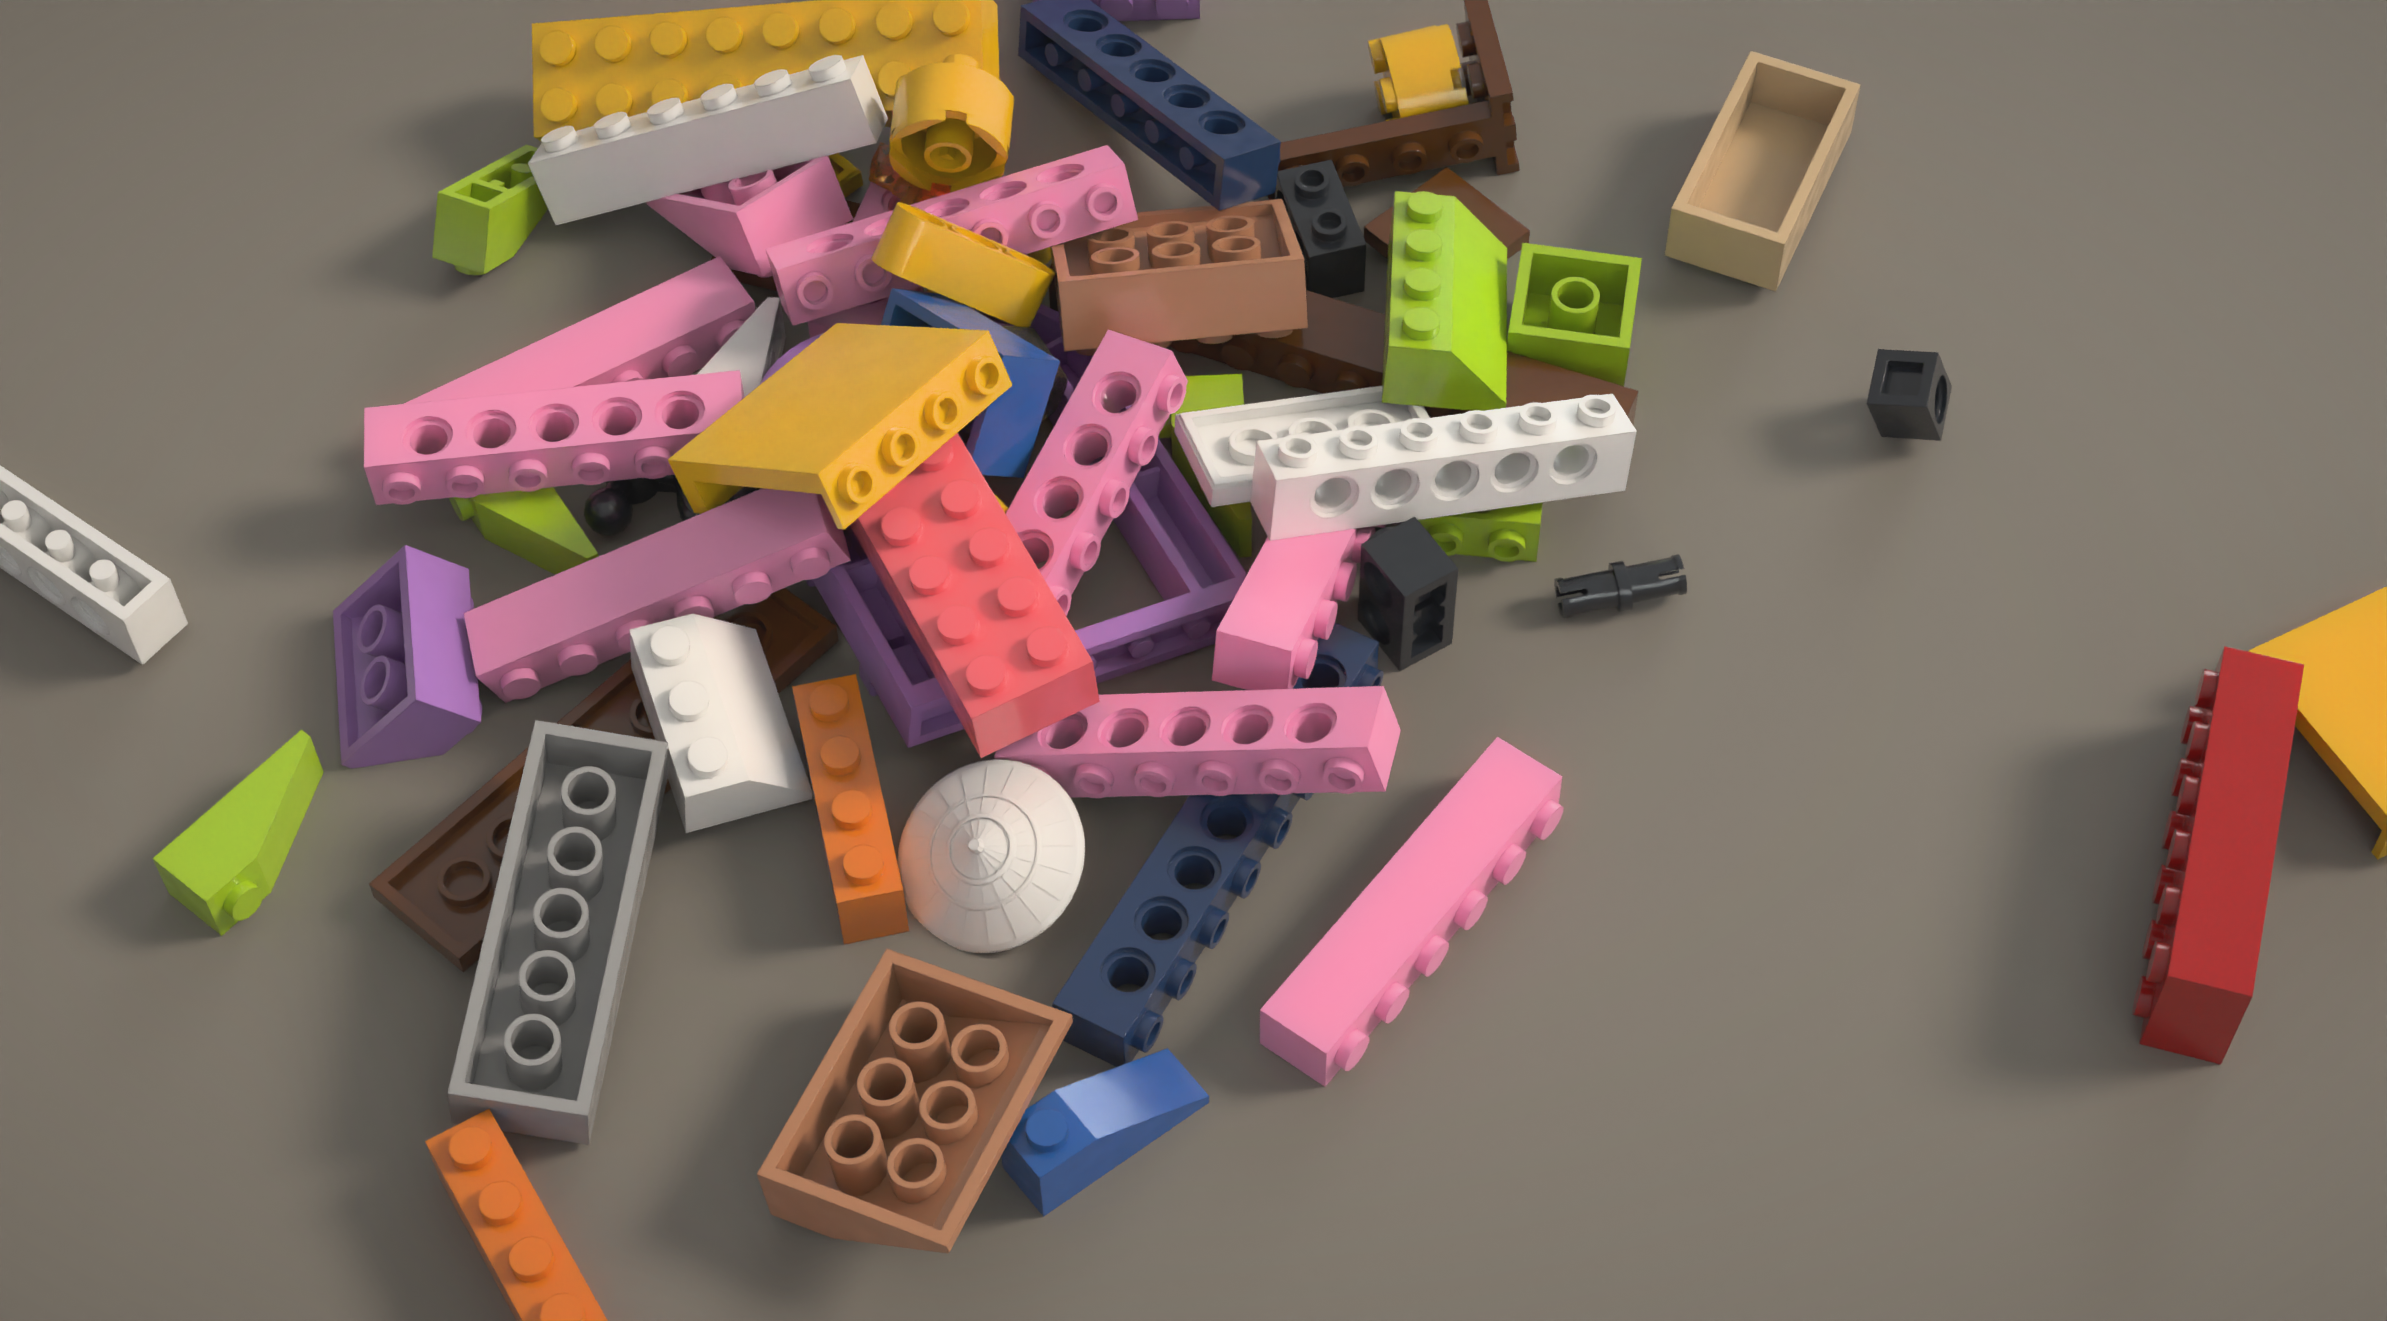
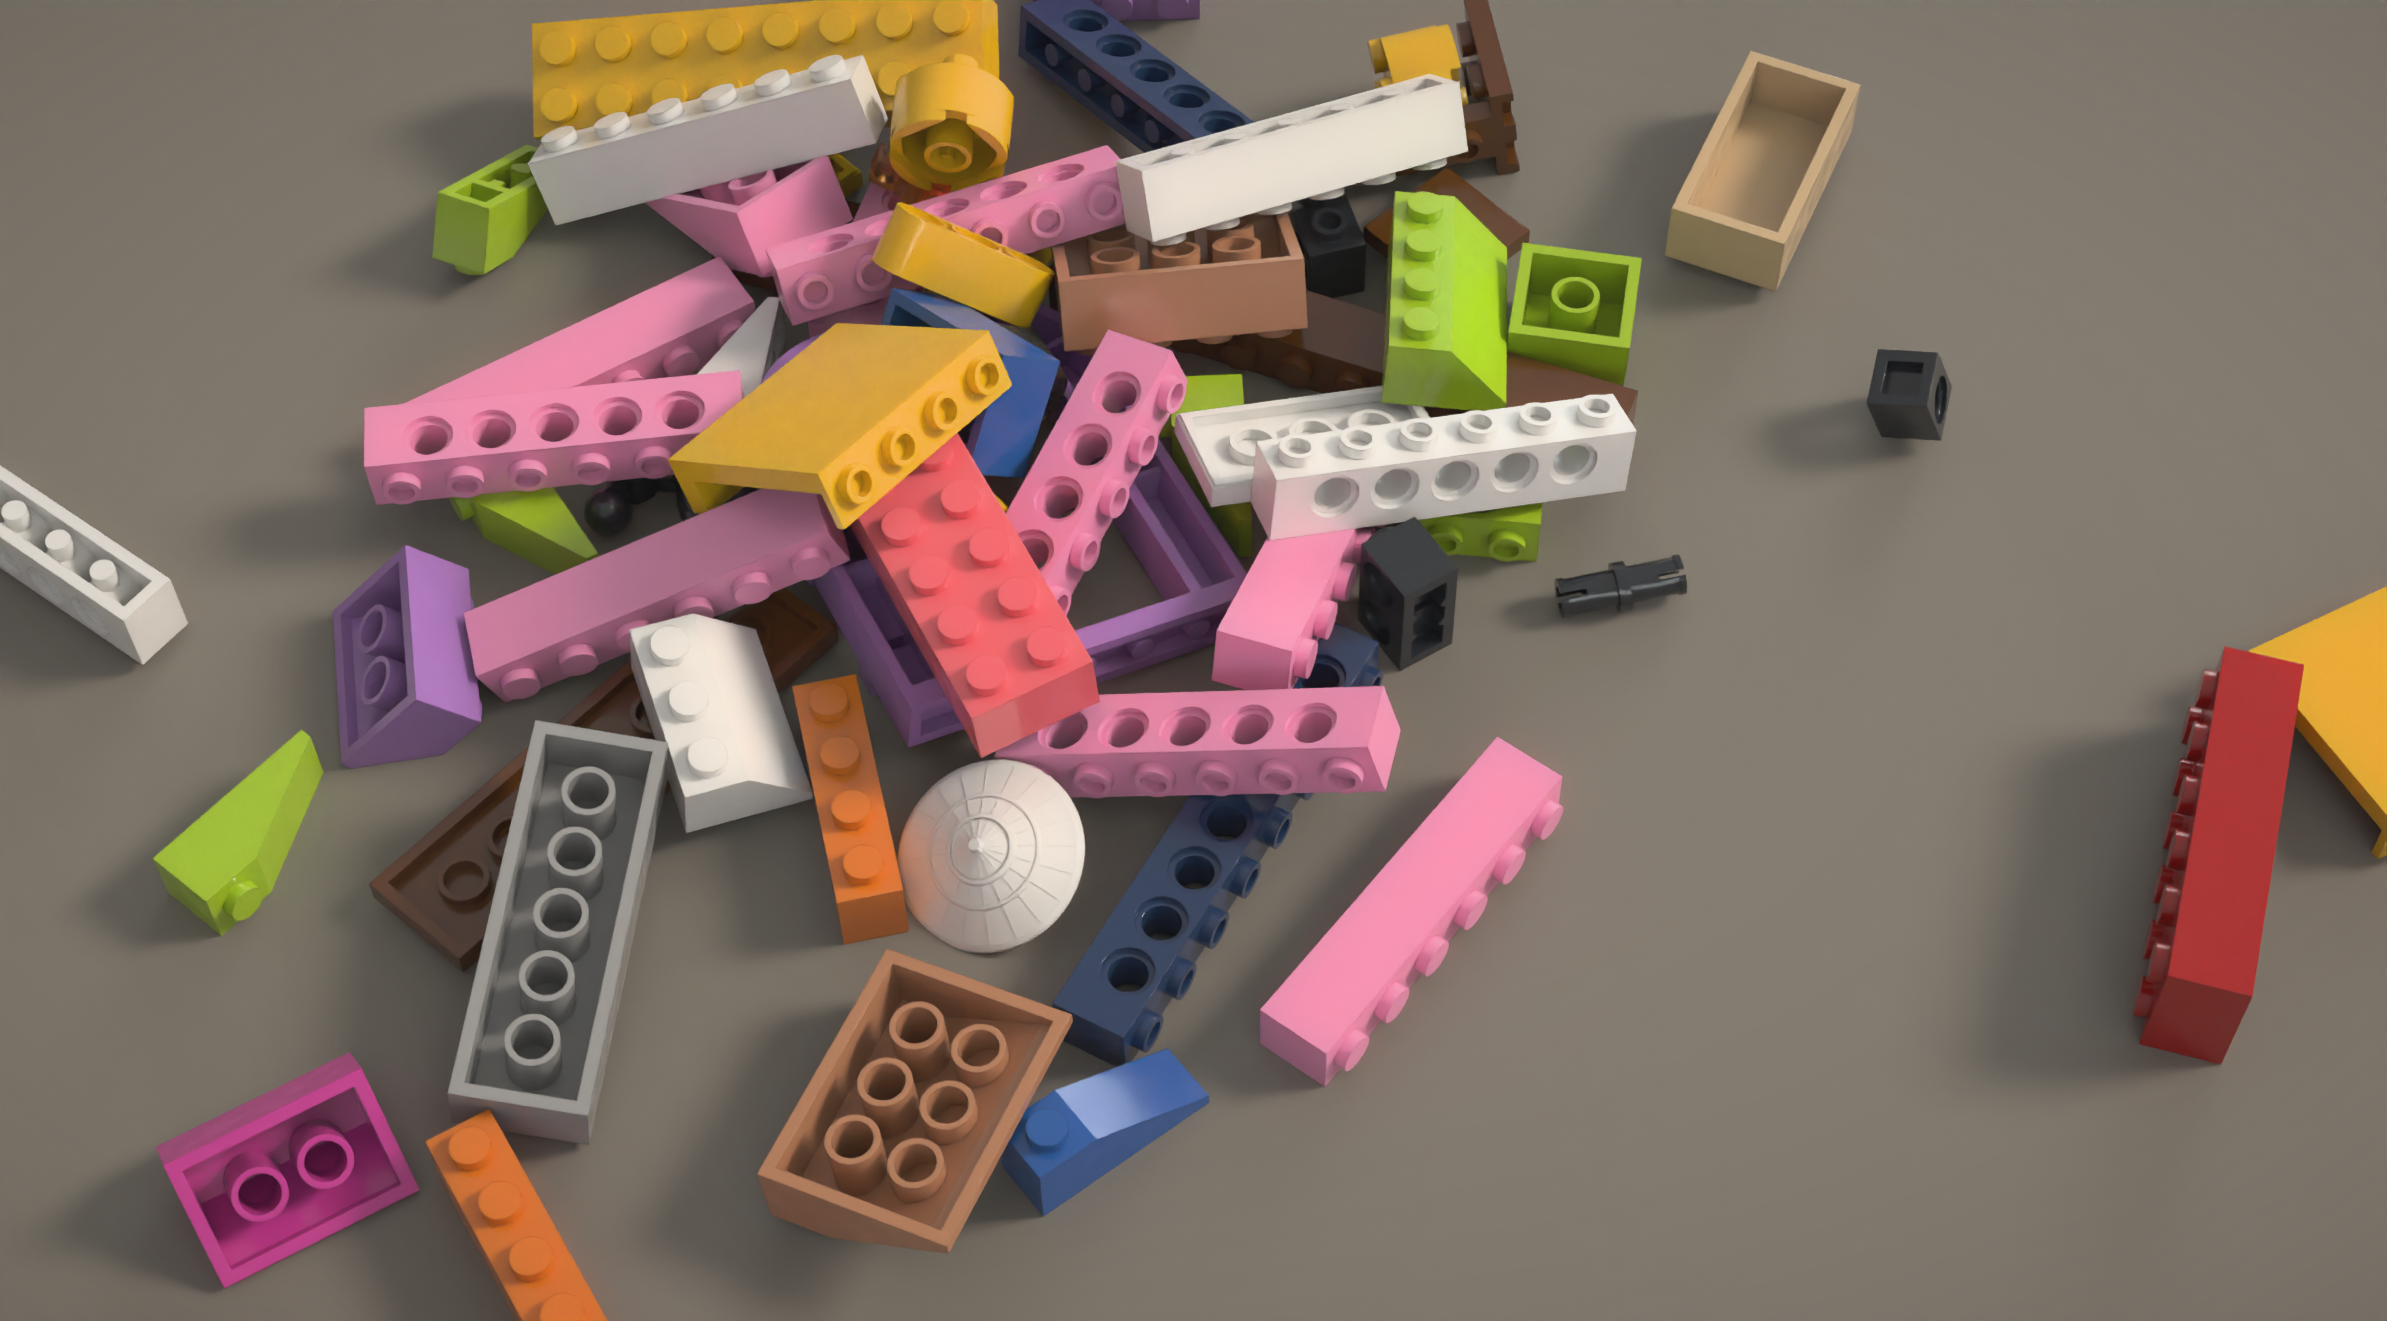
(287, 1169): none -> dark pink slope
(1291, 158): none -> white brick

